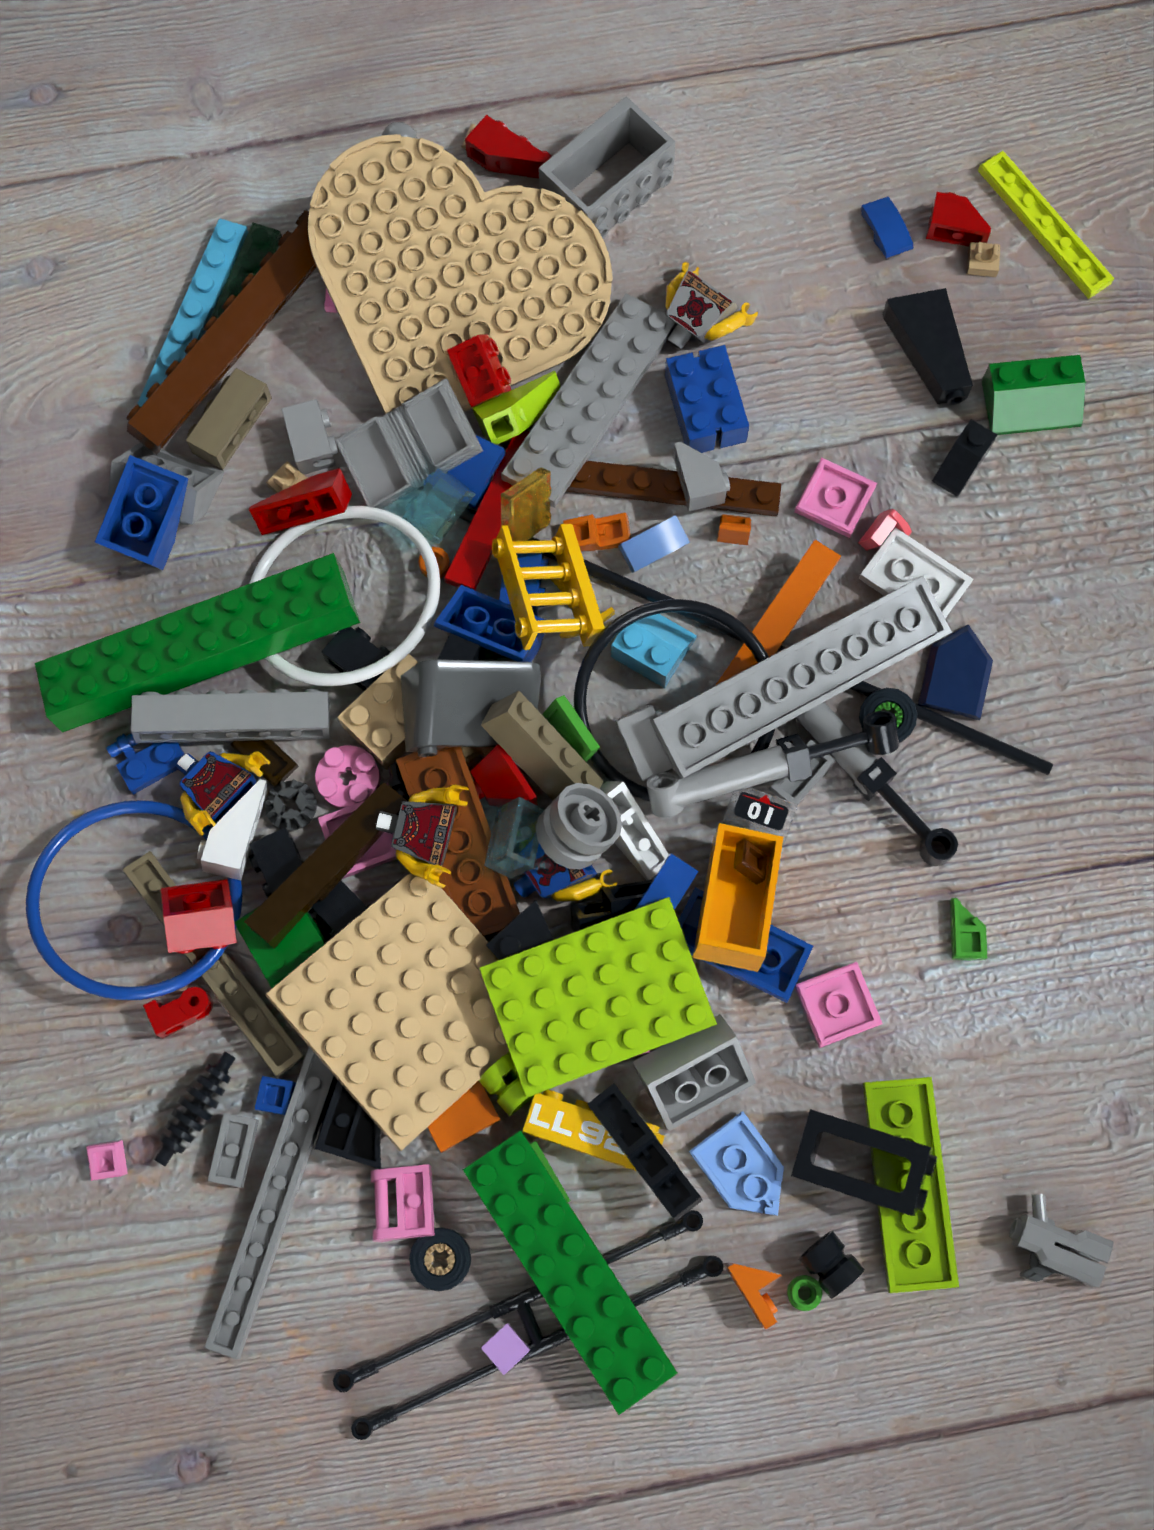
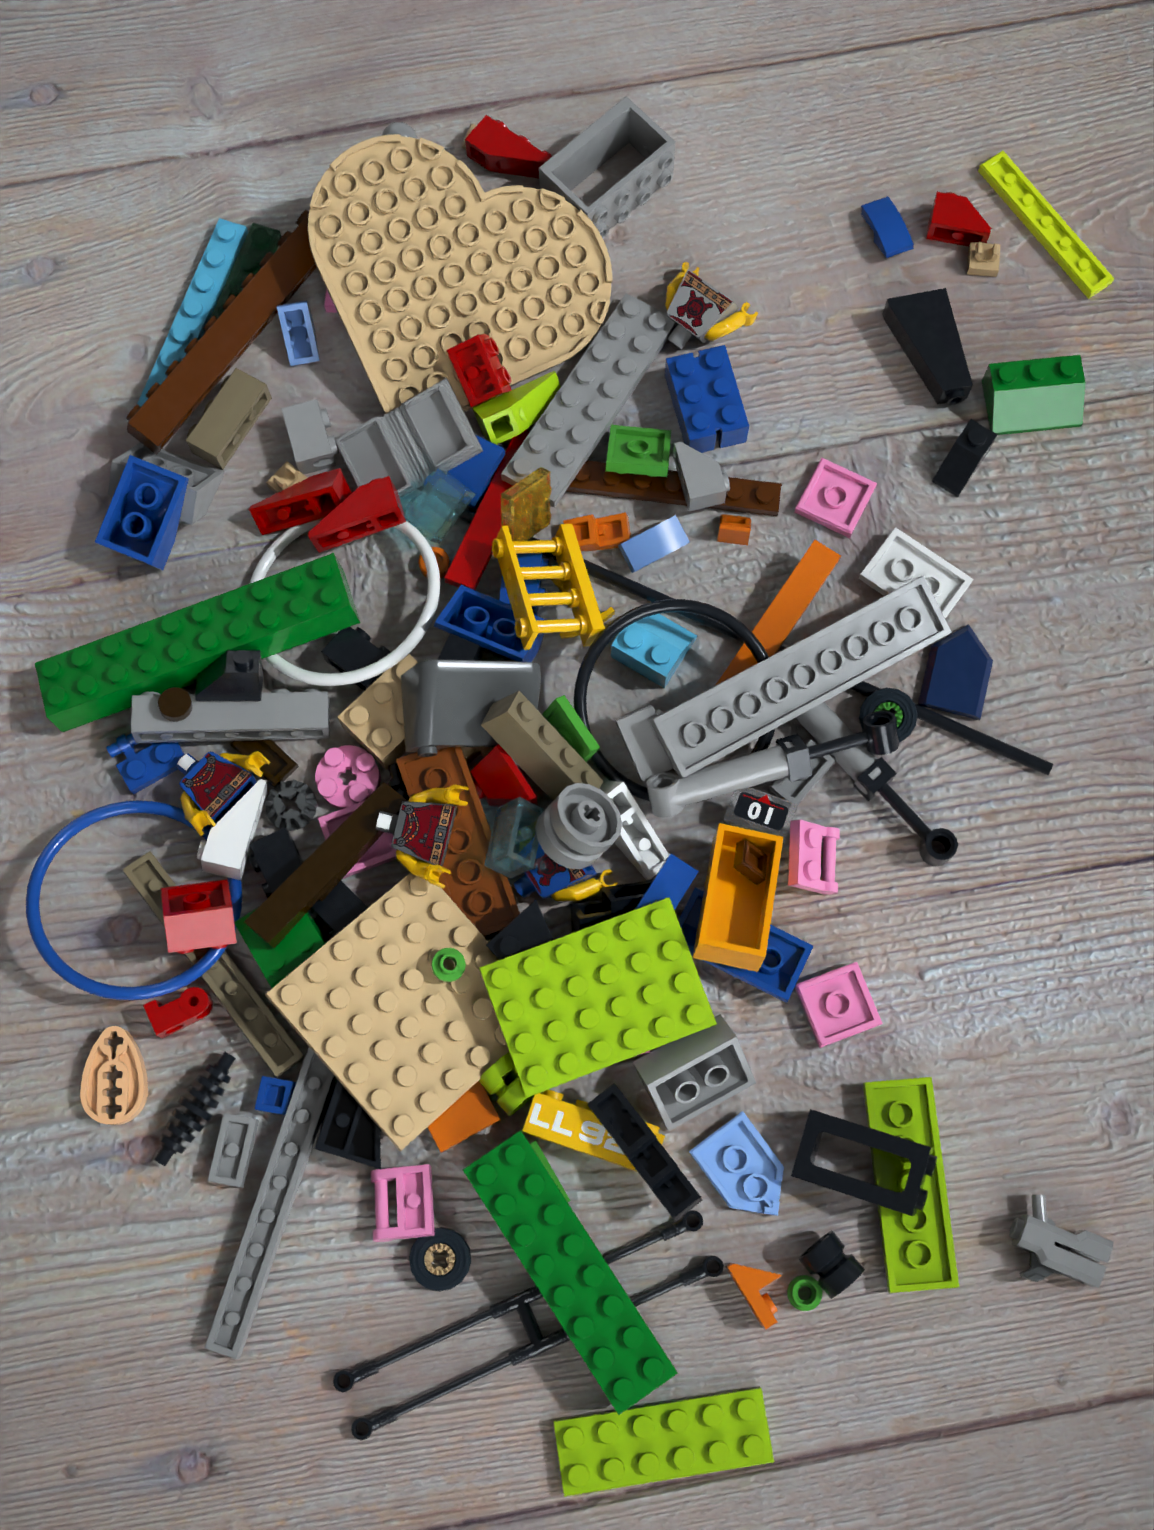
(95, 1081): none -> light nougat piece
(106, 1160): bright pink tile -> none
(175, 704): none -> dark brown tile
(232, 677): none -> black slope
(298, 333): none -> medium blue slope
(362, 513): none -> red slope
(439, 969): none -> bright green plate
(505, 1348): lavender tile -> none
(638, 451): none -> bright green plate
(663, 1441): none -> lime plate
(806, 857): none -> bright pink plate
(881, 527): coral tile -> none
(967, 934): bright green tile -> none

